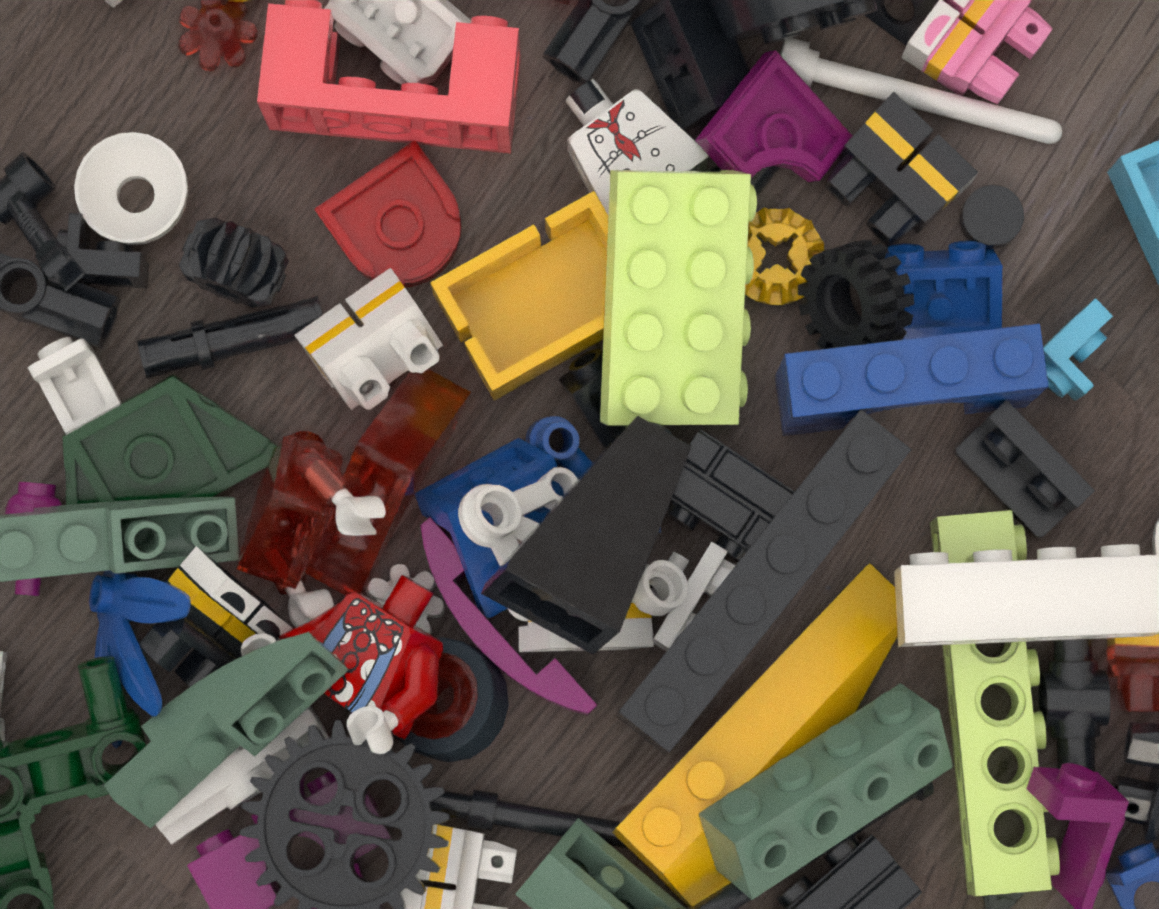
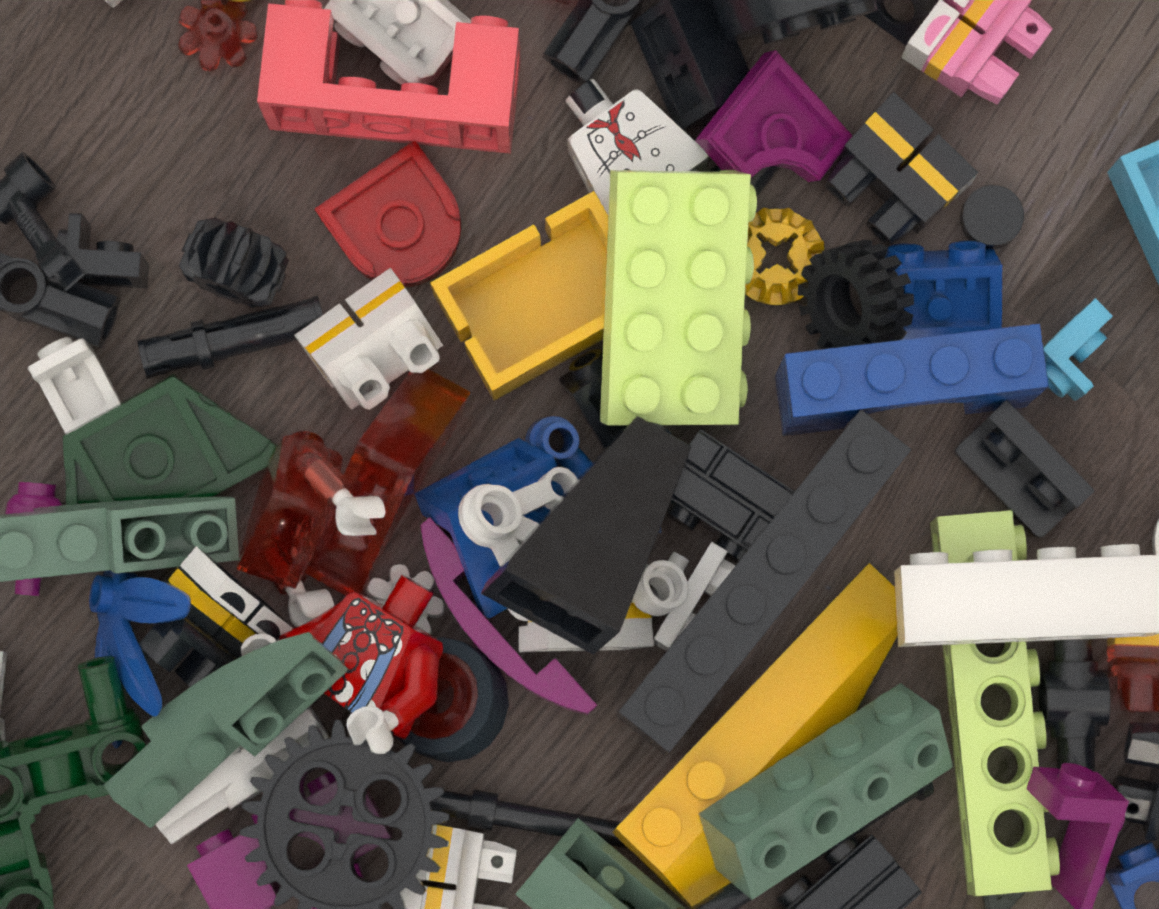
(113, 165): white piece -> none
(812, 68): white piece -> none

